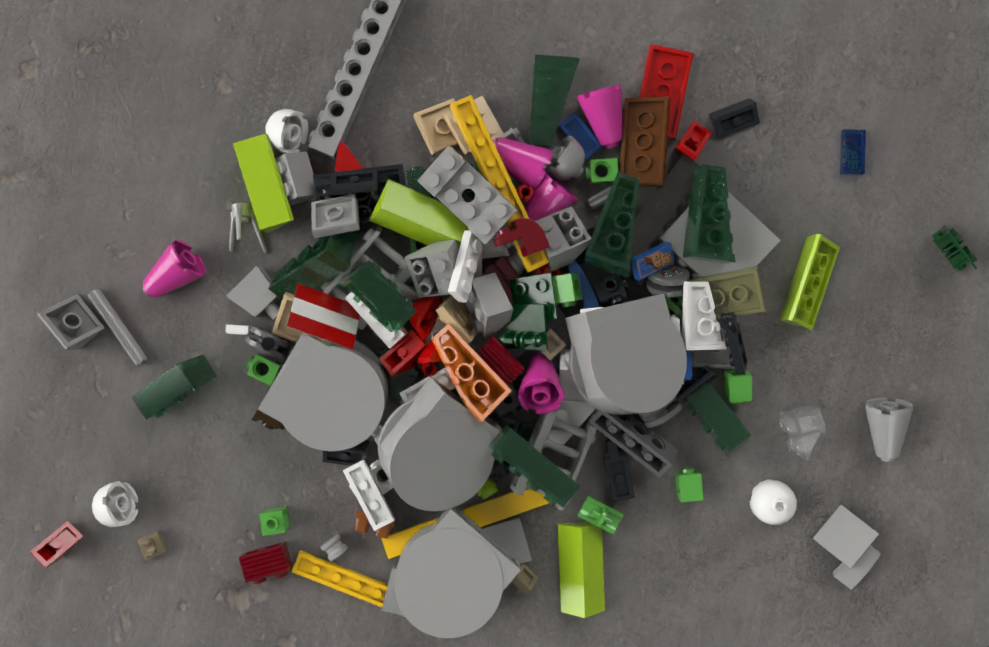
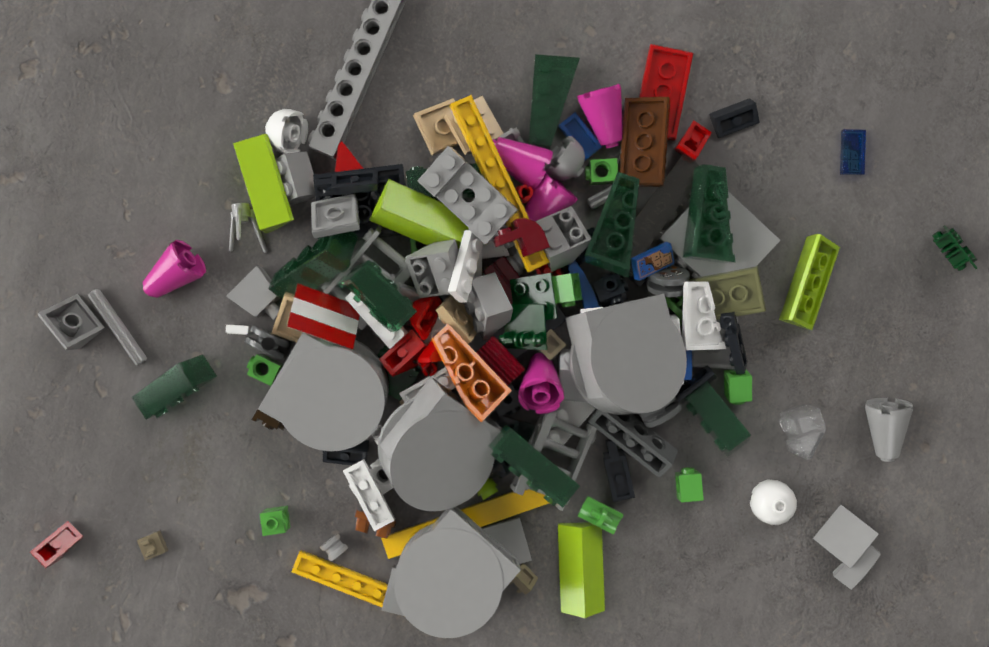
(115, 504): white cylinder -> none
(266, 562): dark red brick -> none

